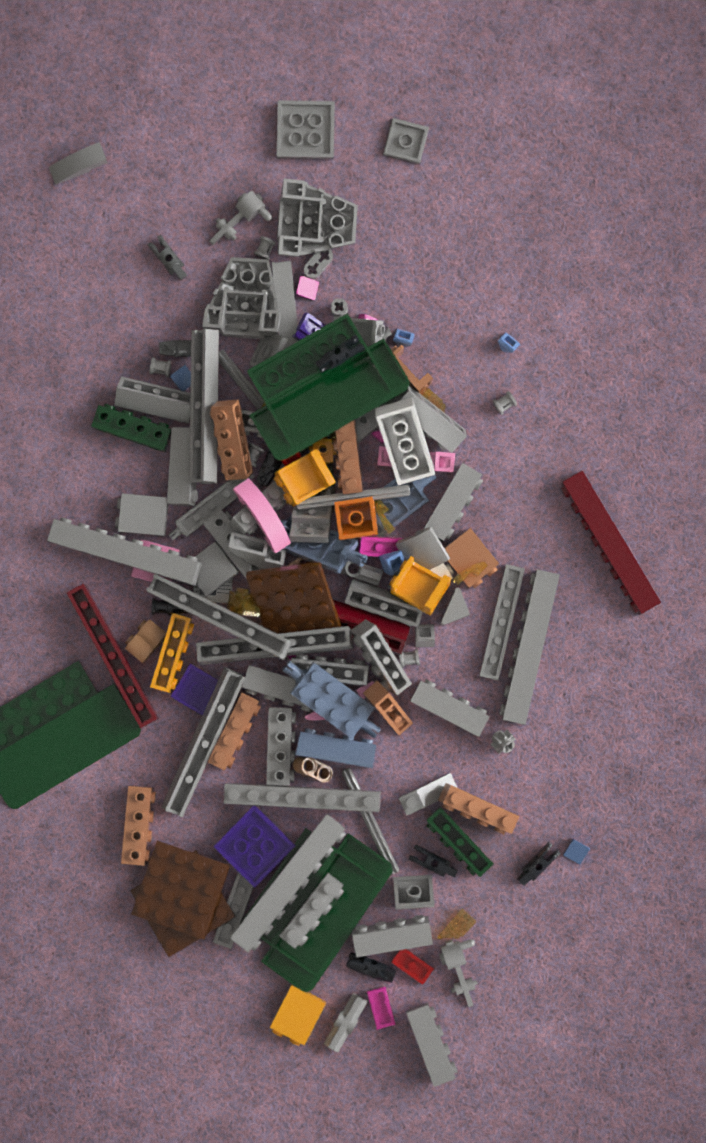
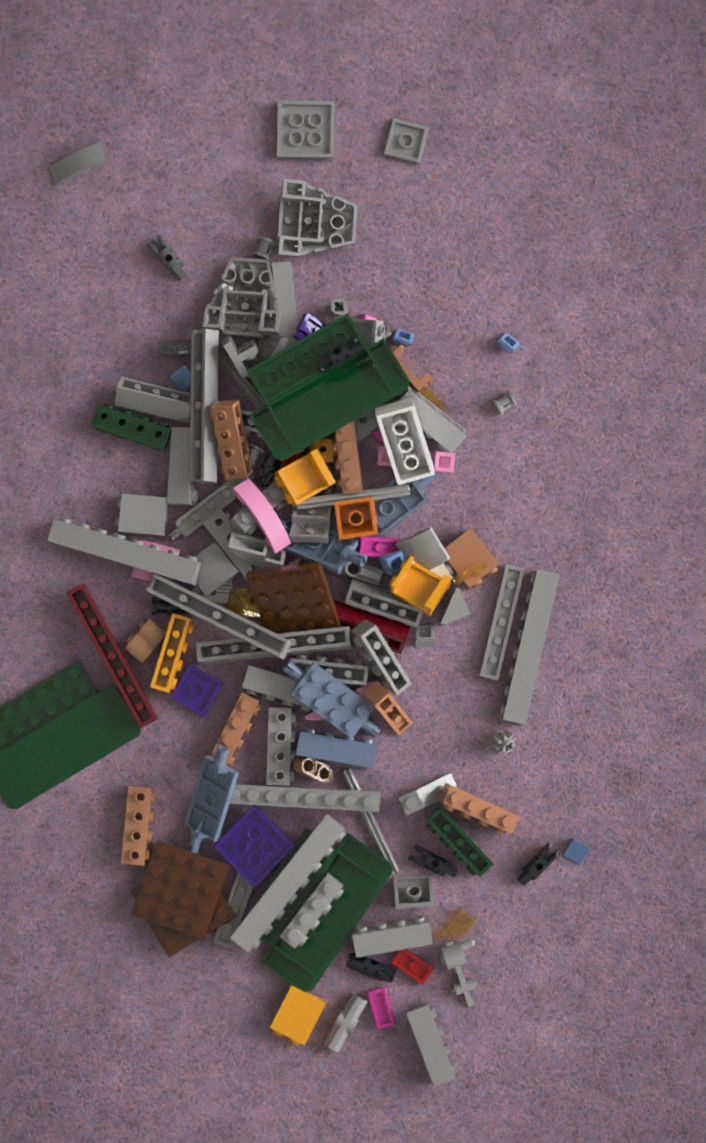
(160, 367): light grey bush -> none
(203, 742): light grey tile -> none
(210, 799): none -> sand blue plate
(239, 354): none -> light grey bracket
(249, 206): light grey piece -> none
(307, 288): slope -> none
(321, 266): light grey beam -> none
(381, 509): clear yellow slope -> none
(409, 658): light grey bush -> none
(453, 501): light grey brick -> none
(453, 710): light grey brick -> none
(610, 542): dark red brick -> none

